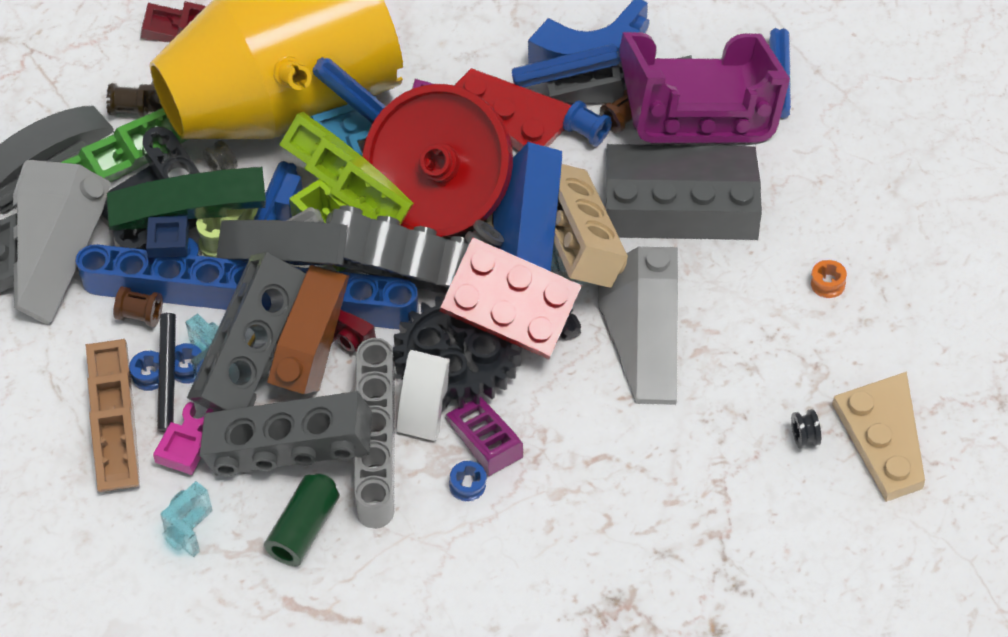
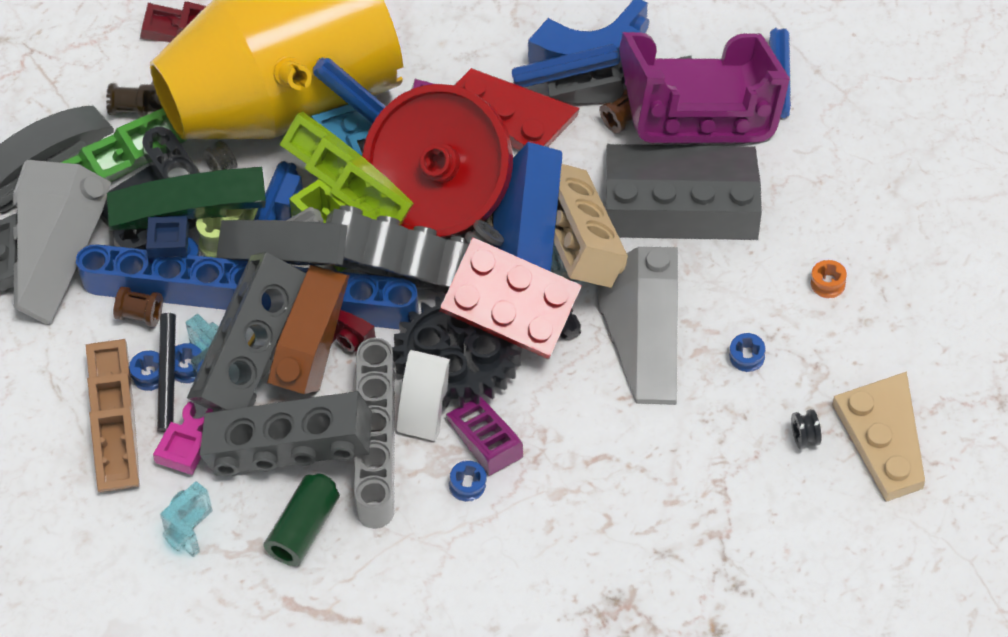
(587, 123): blue bush -> none
(758, 352): none -> blue bush

